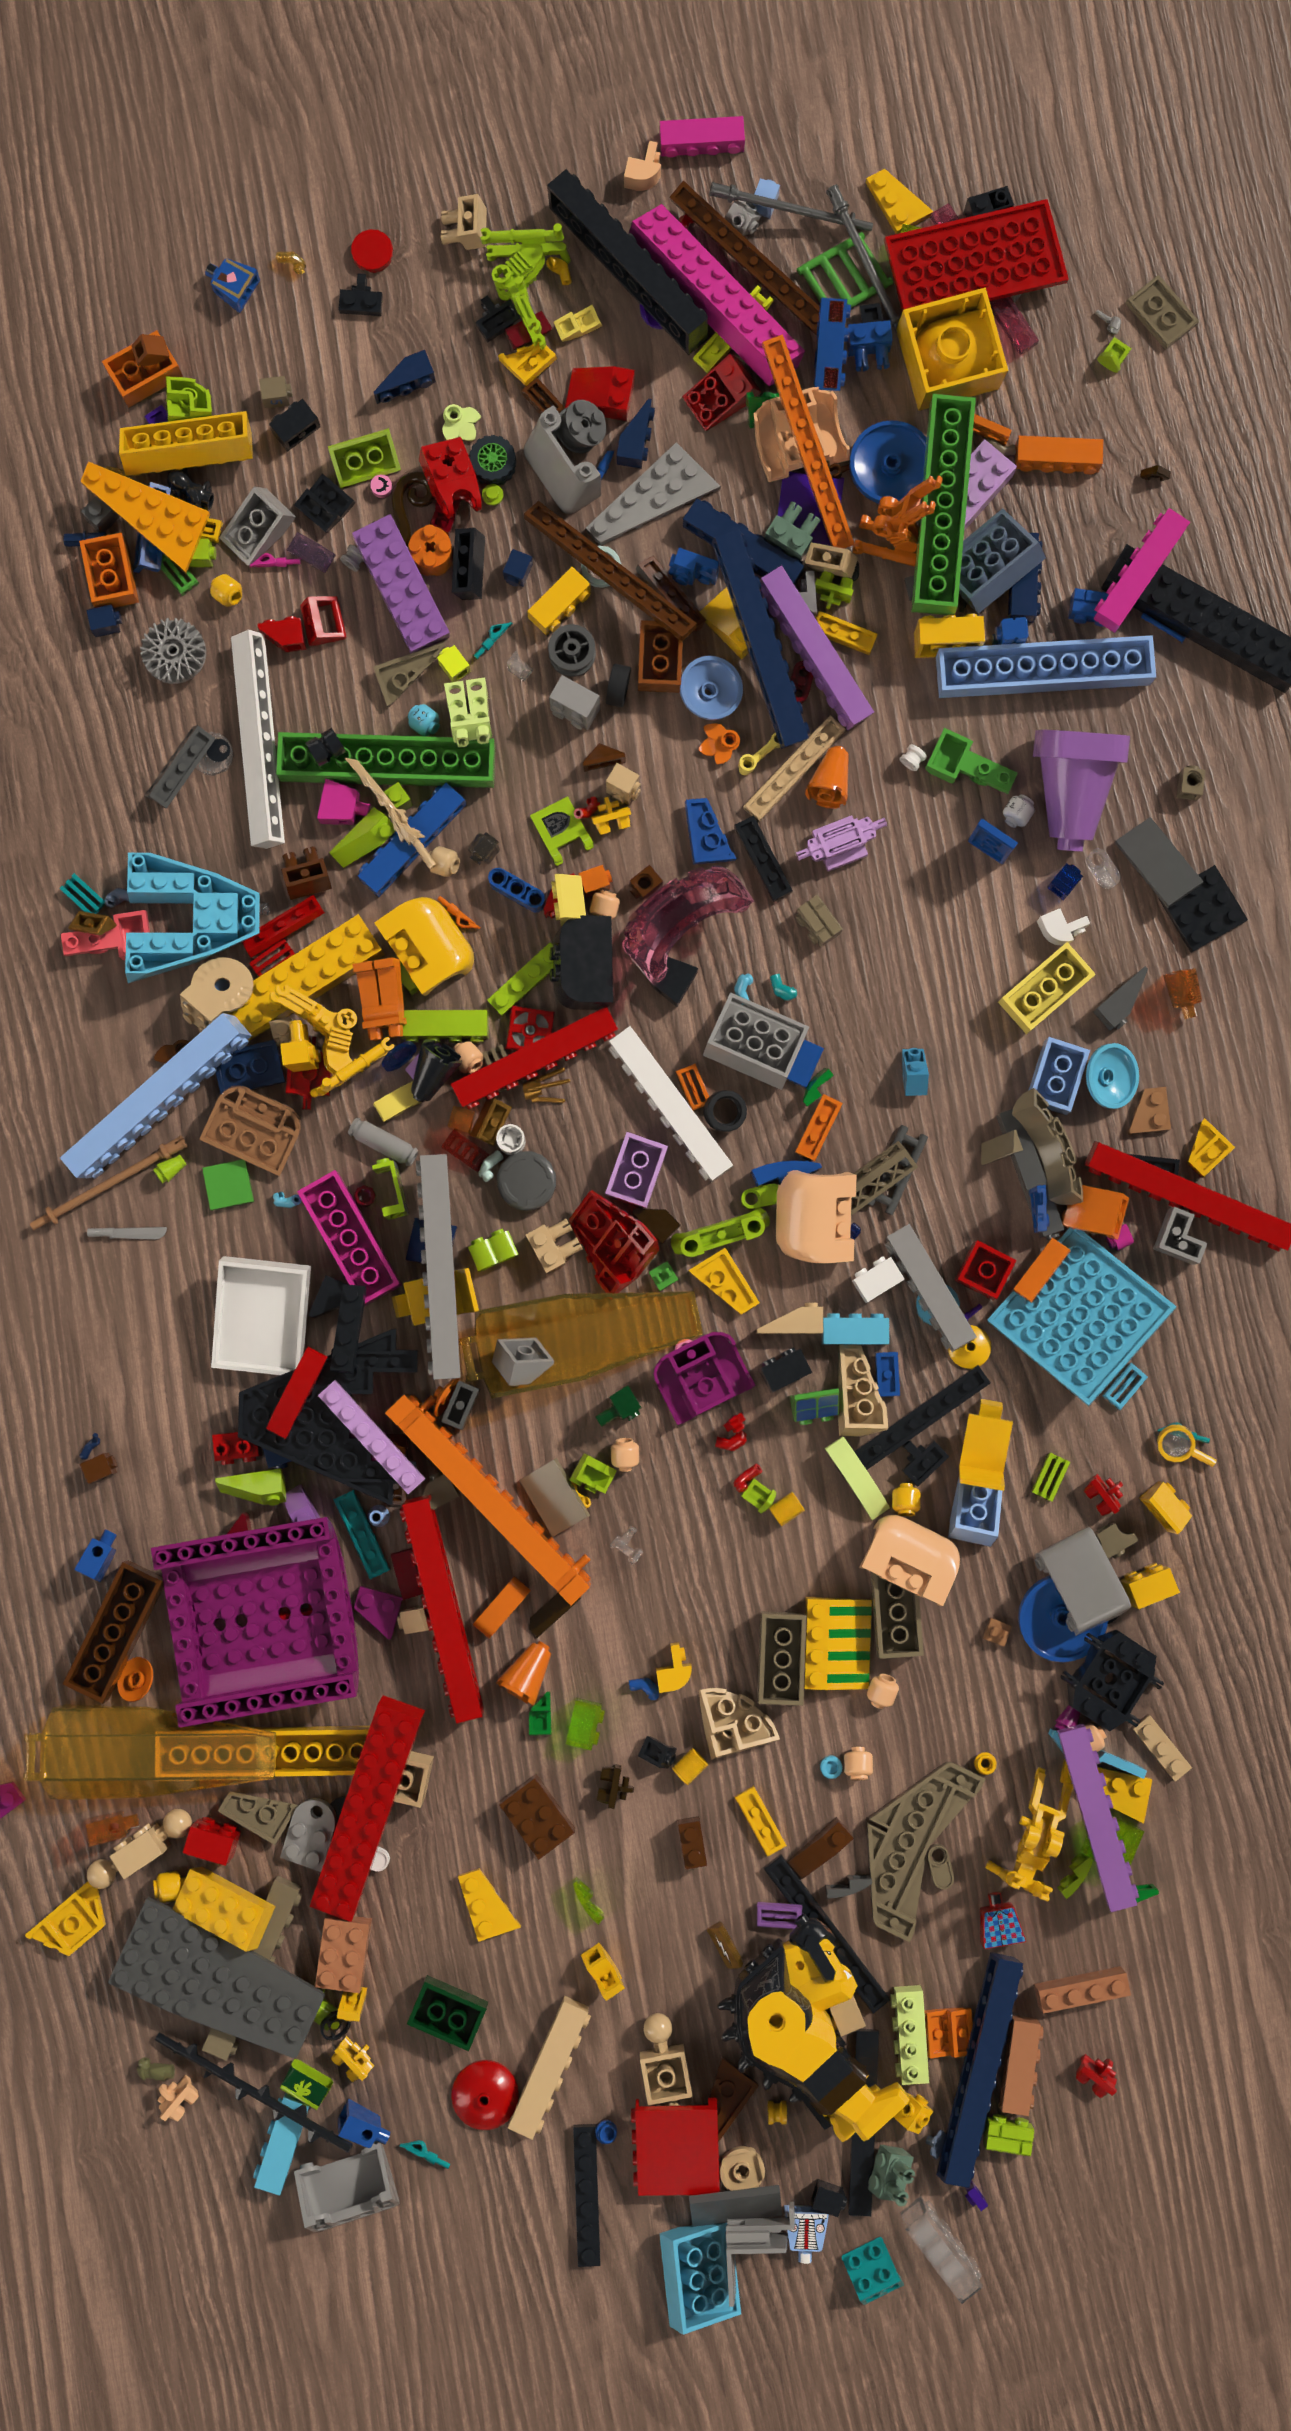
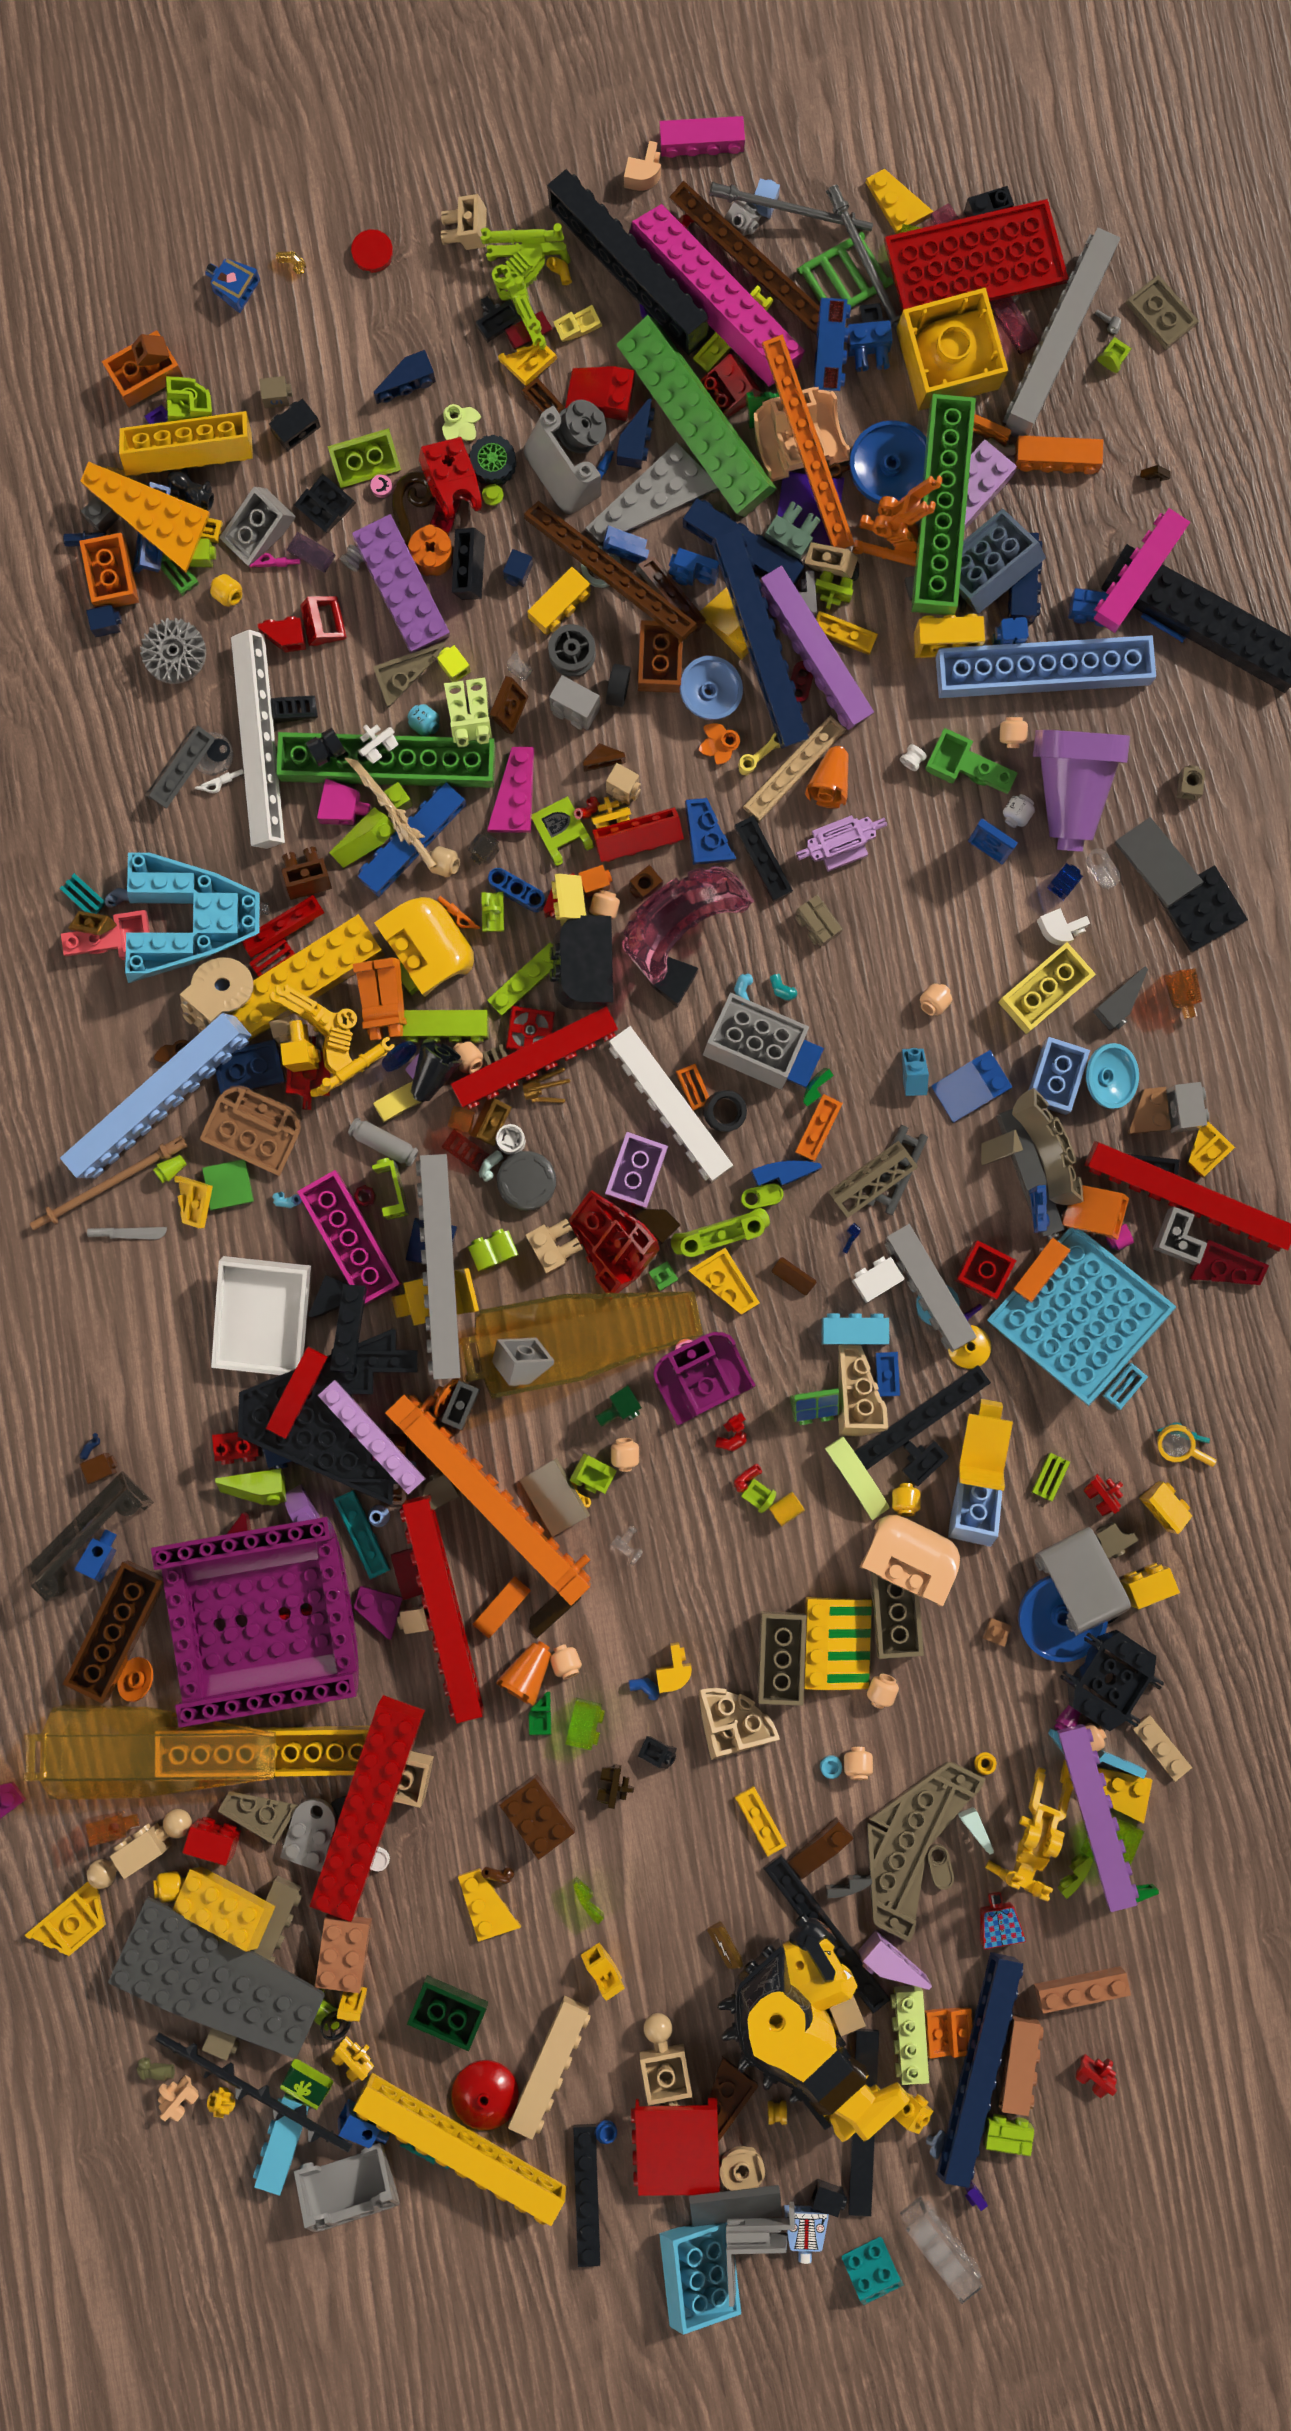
(119, 1496): none -> clear smoke windscreen
(193, 1201): none -> yellow wing
(221, 2102): none -> yellow gear
(223, 779): none -> white hand
(285, 701): none -> black slope
(360, 299): black hinge -> none
(385, 737): none -> white hips
(460, 2149): none -> yellow brick
(492, 912): none -> lime hips
(493, 637): teal hand -> none
(497, 1875): none -> reddish brown arm
(509, 705): none -> reddish brown tile
(514, 800): none -> dark pink wing
(565, 1662): none -> light nougat head
(625, 545): none -> panel
(638, 834): none -> red brick
(690, 1766): yellow piece -> none
(692, 1842): reddish brown brick -> none
(696, 416): none -> bright green brick
(780, 1915): medium lavender tile -> none
(784, 1370): black brick -> none
(793, 1276): none -> reddish brown slope
(800, 1321): tan slope -> none
(815, 1216): light nougat piece -> none
(888, 1962): none -> lavender slope
(891, 2174): sand green brick -> none
(935, 999): none -> light nougat head
(971, 1086): none -> slope
(974, 1824): none -> light aqua slope
(1013, 732): none -> light nougat head
(1060, 332): none -> light grey brick
(1187, 1107): none -> light grey brick
(1227, 1265): none -> dark red wing

